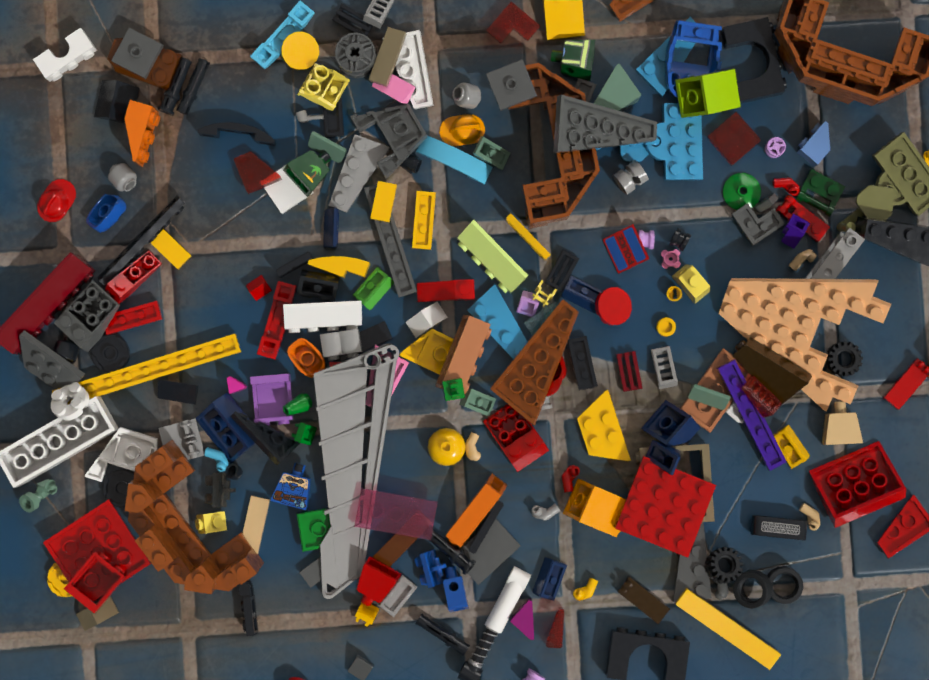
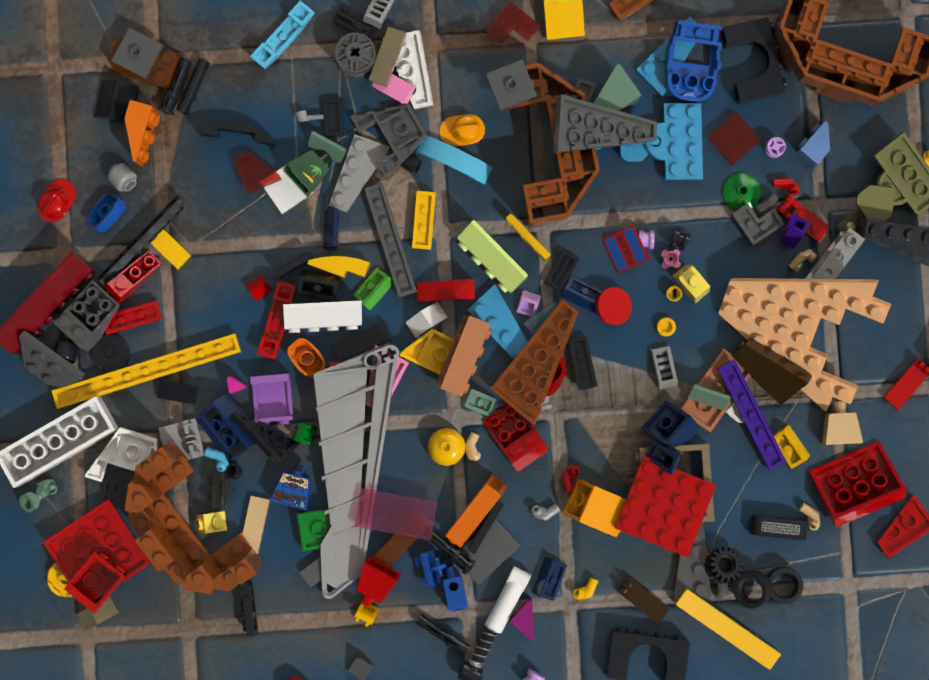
(62, 396): white plate -> none
(79, 49): white arch -> none
(298, 405): green cone -> none
(299, 50): yellow tile -> none
(323, 86): light yellow slope -> none
(341, 343): light grey brick -> none
(383, 201): yellow tile -> none
(398, 596): light grey tile -> none
(453, 389): green tile -> none
(466, 95): light grey head -> none
(491, 153): sand green slope -> none
(538, 290): light yellow piece -> none
(556, 633): clear red slope -> none
(576, 58): dark green torso -> none
(602, 430): yellow wing -> none
(630, 177): light grey wheel -> none
(636, 369): dark red tile -> none
(708, 93): lime slope -> none
(771, 403): clear red slope -> none
(822, 187): dark green plate -> none
(855, 355): black tyre -> none

